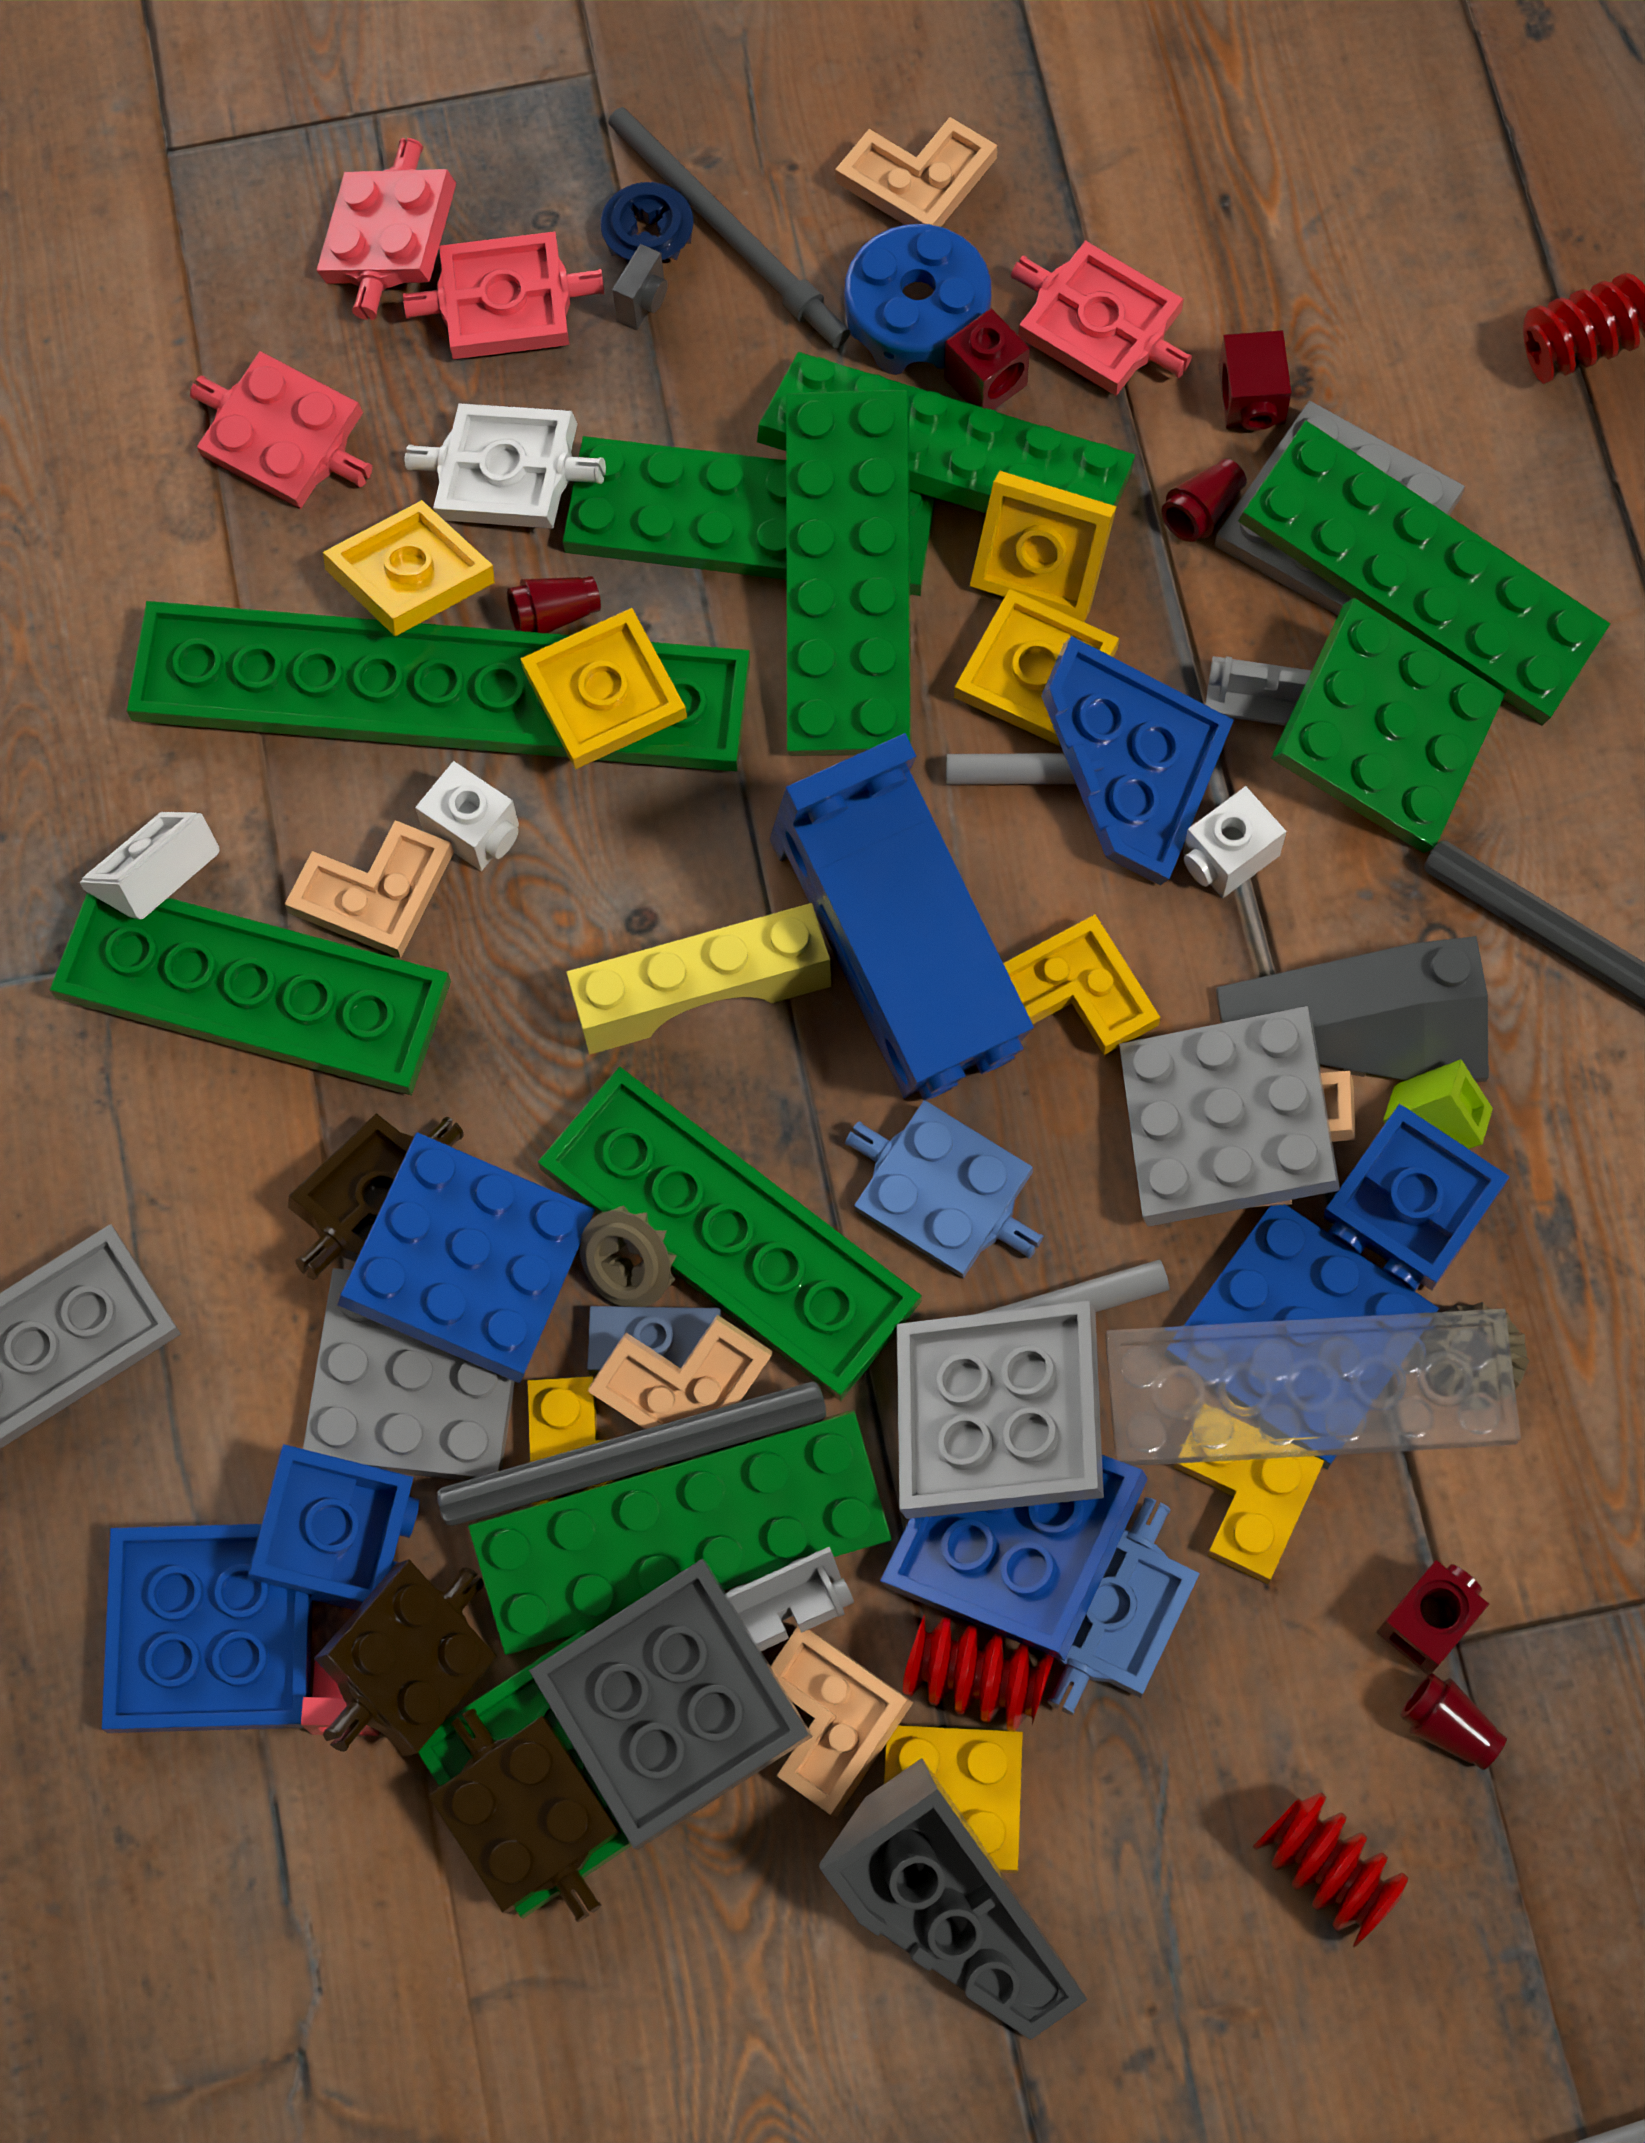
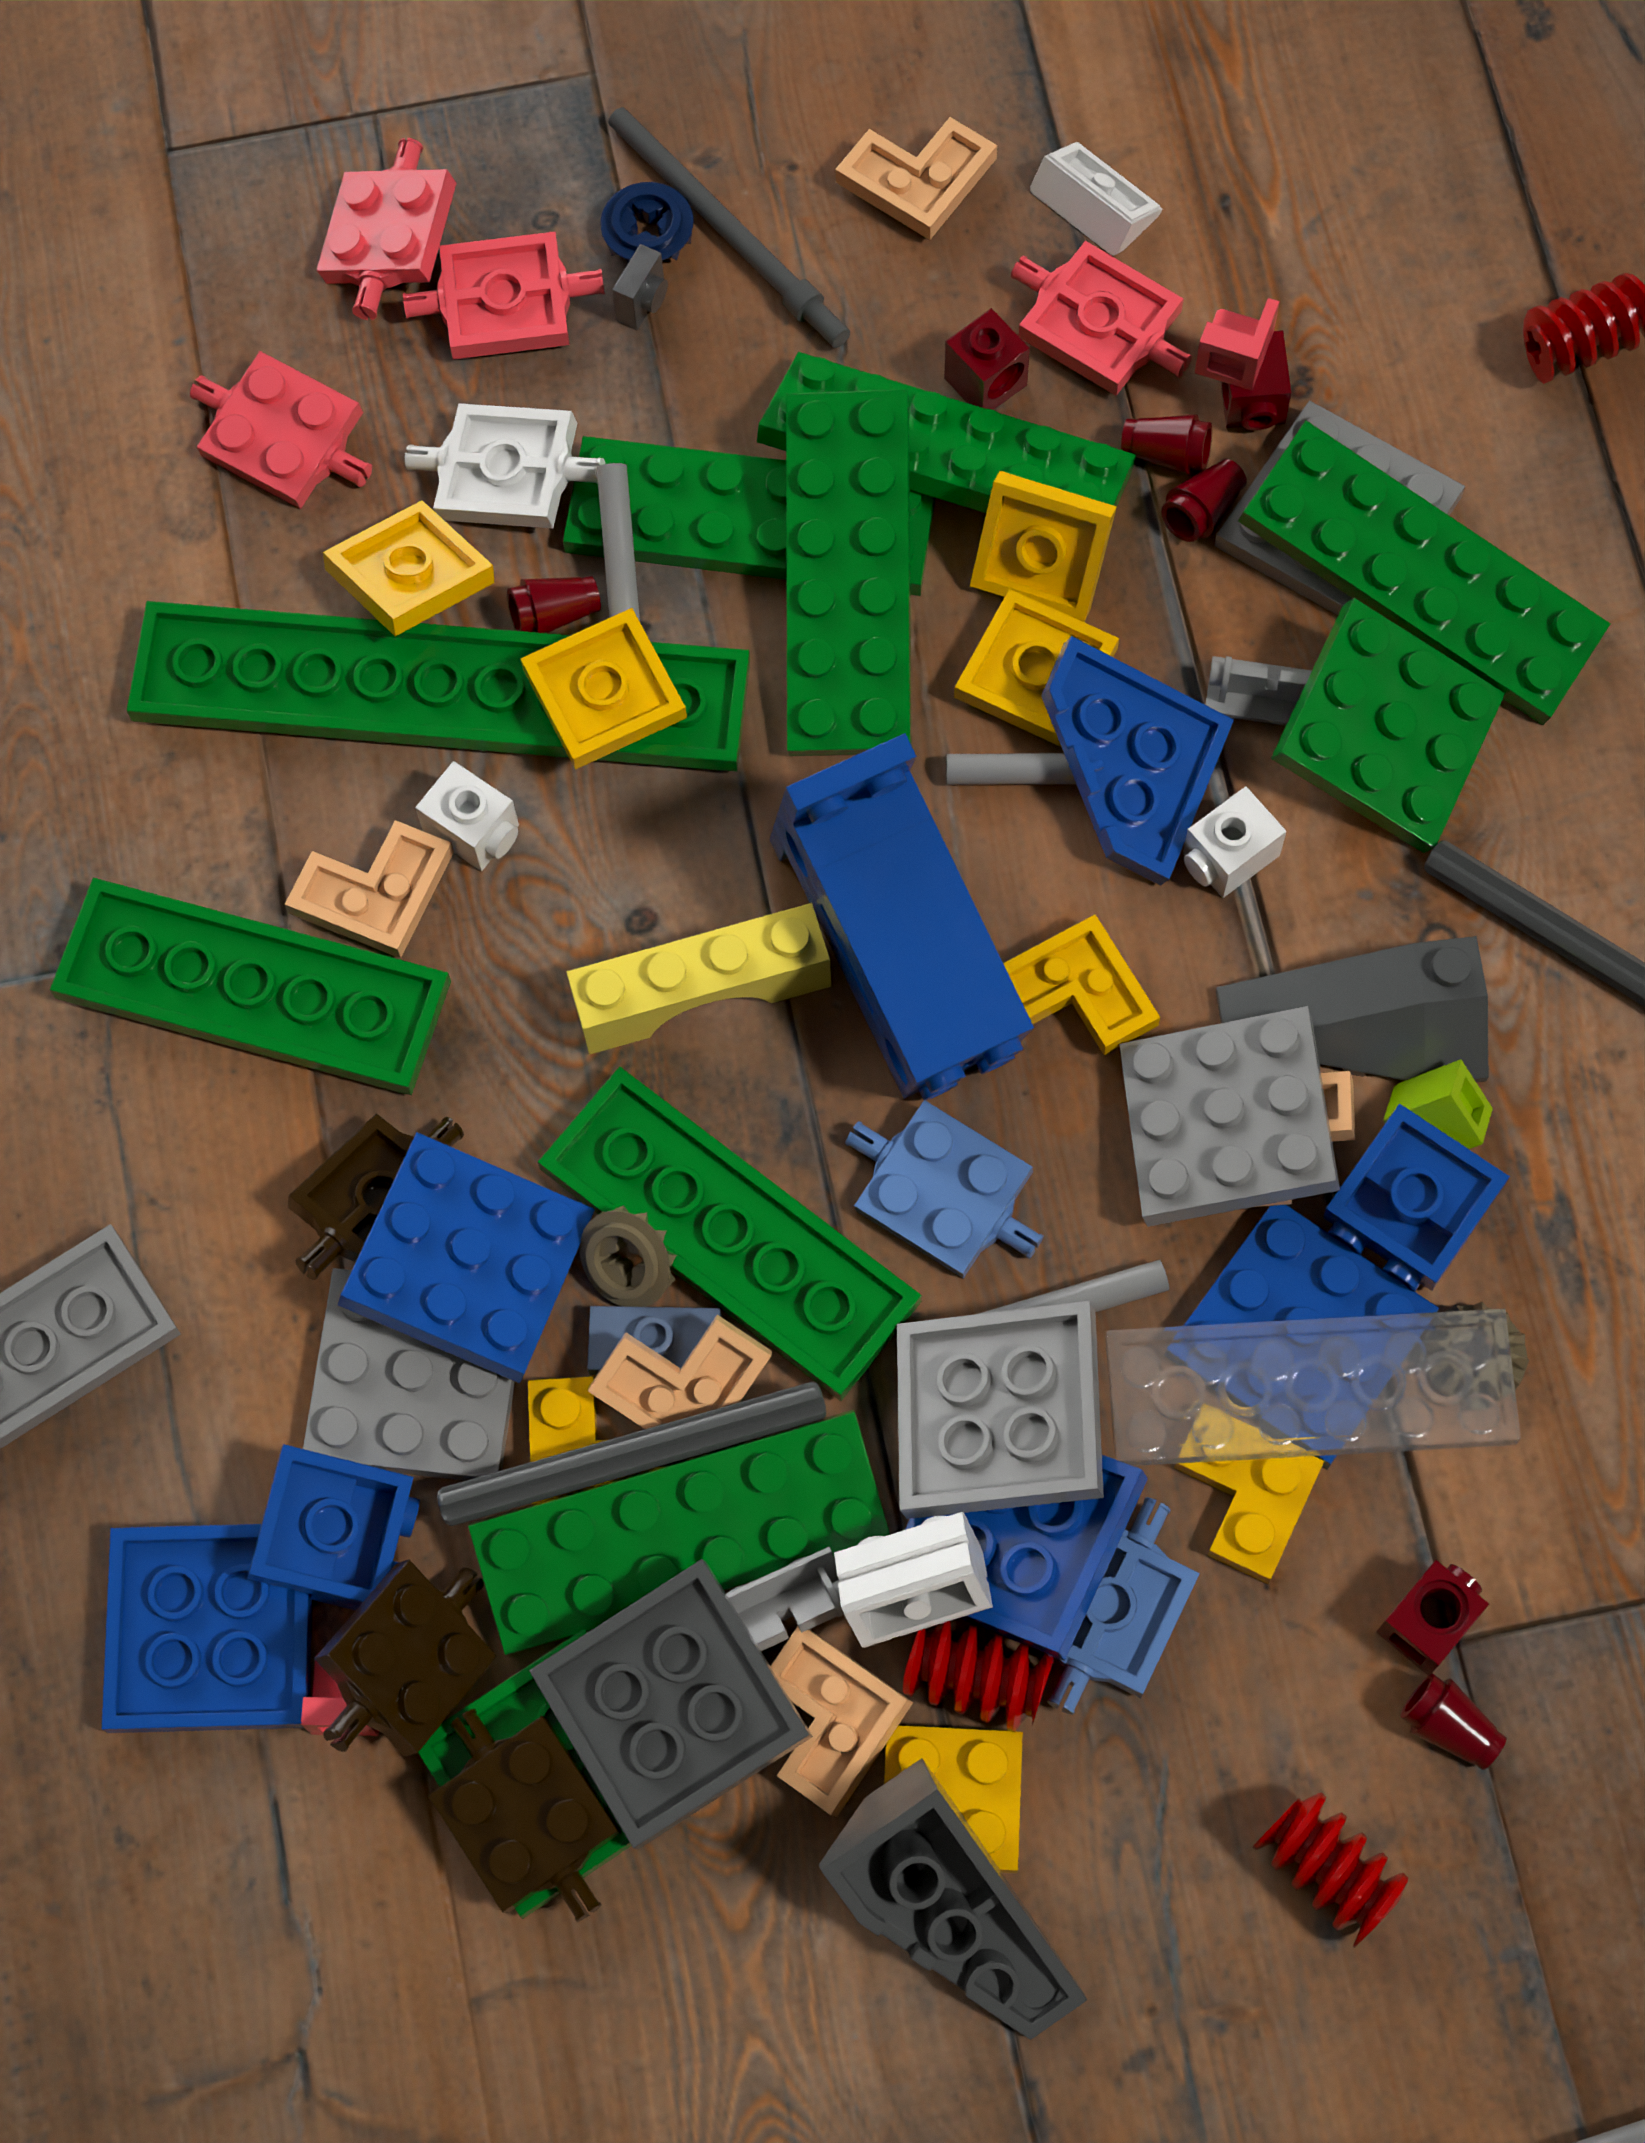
(153, 863): white slope -> none
(617, 538): none -> light grey piece
(908, 329): blue plate -> none
(912, 1579): none -> white brick
(1093, 197): none -> white slope
(1169, 441): none -> dark red cone
(1236, 346): none -> coral panel

